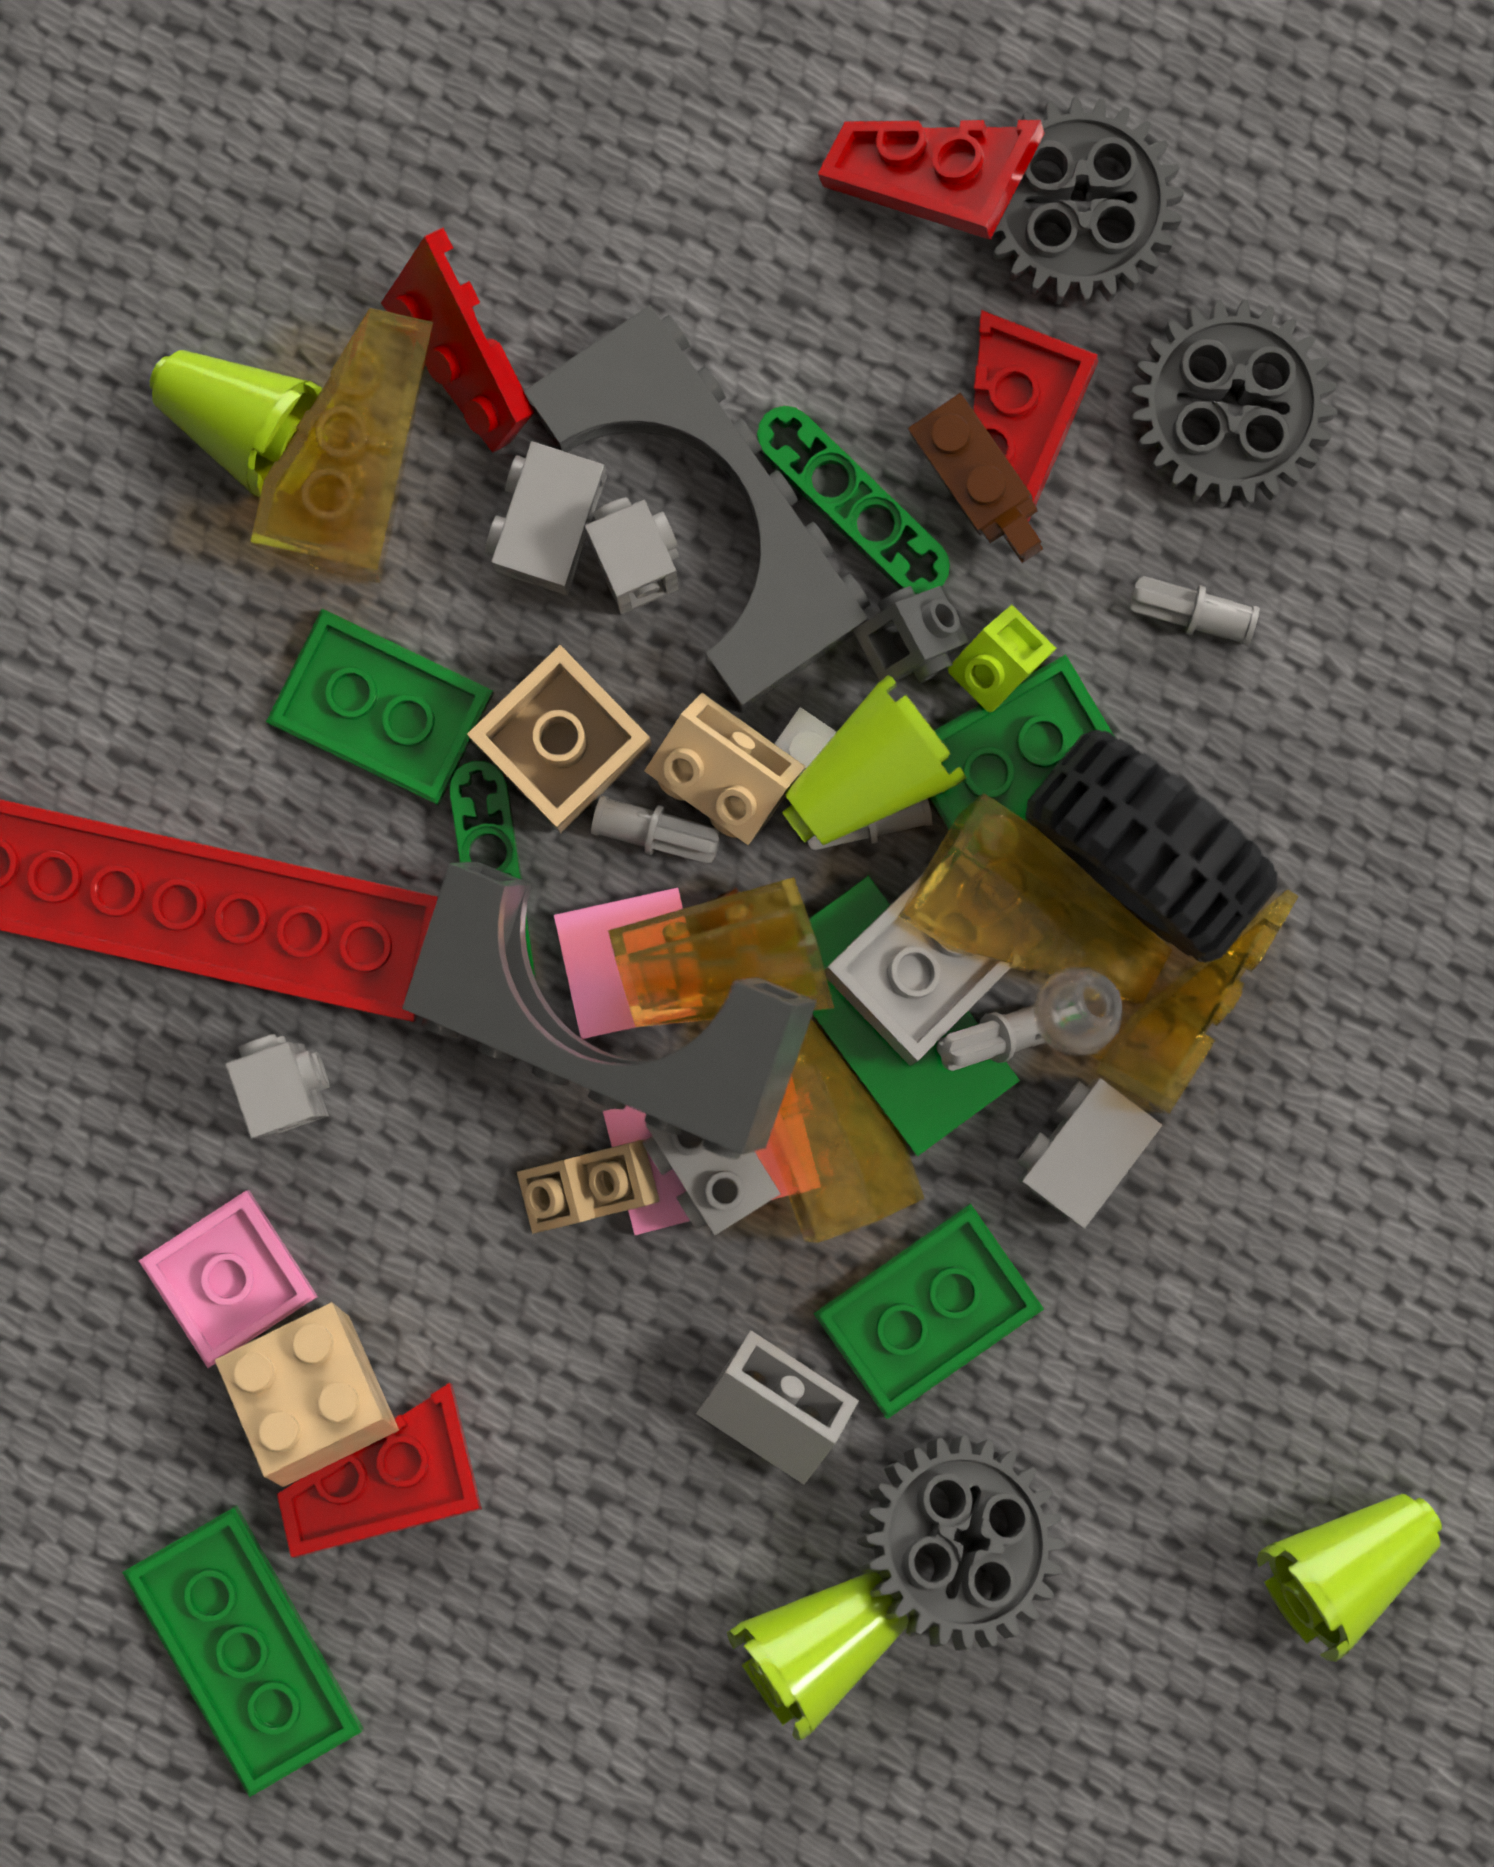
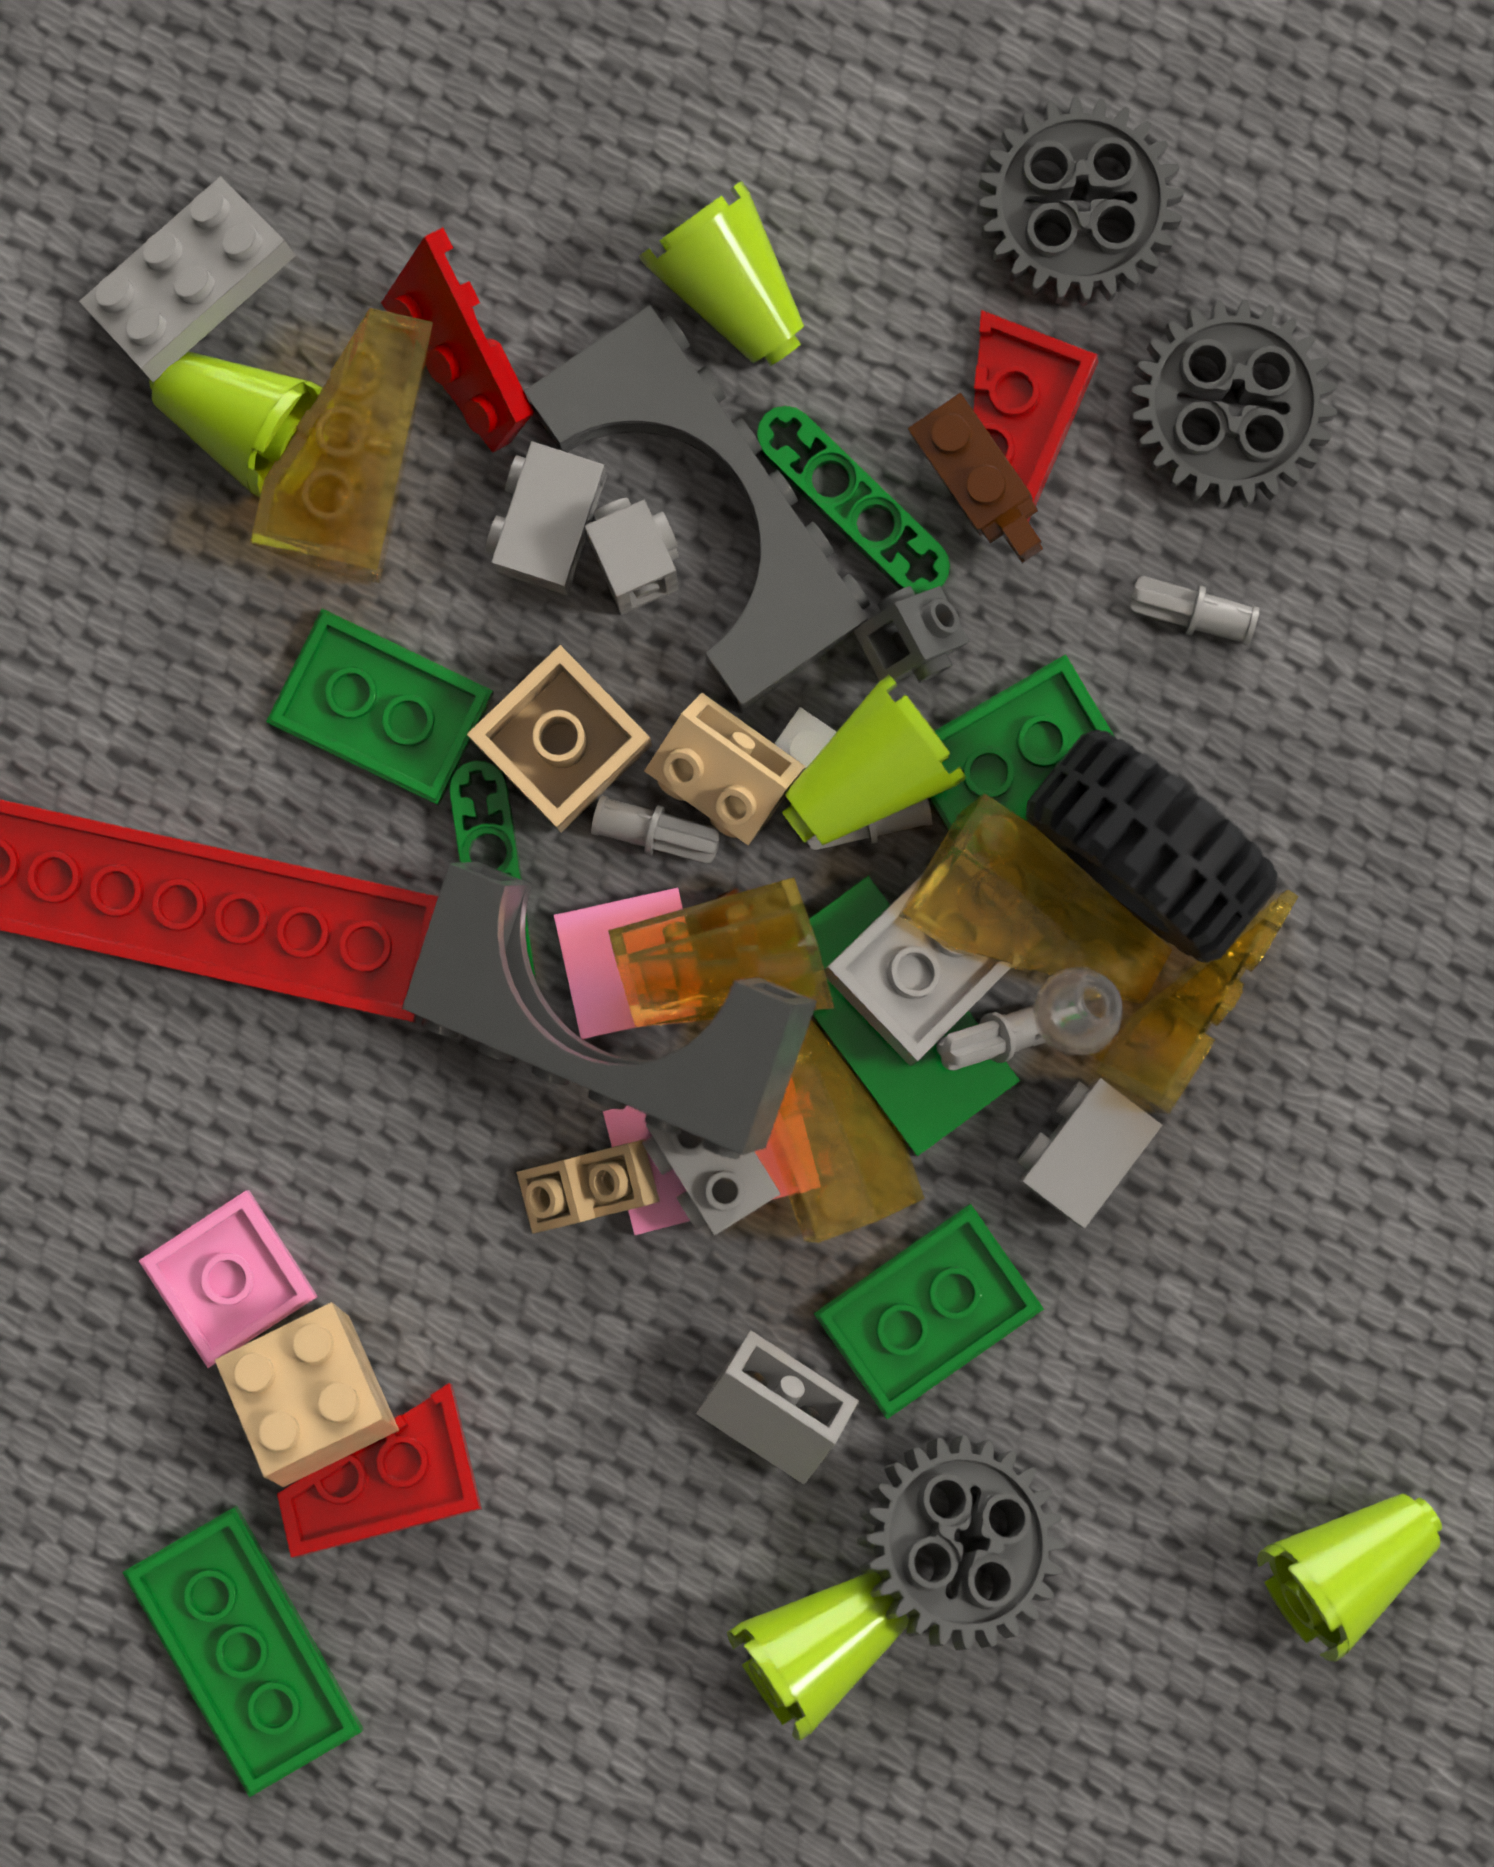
(187, 278): none -> light grey plate
(278, 1085): light grey brick -> none
(731, 277): none -> lime cone
(934, 173): red wing -> none
(1000, 658): lime bracket -> none

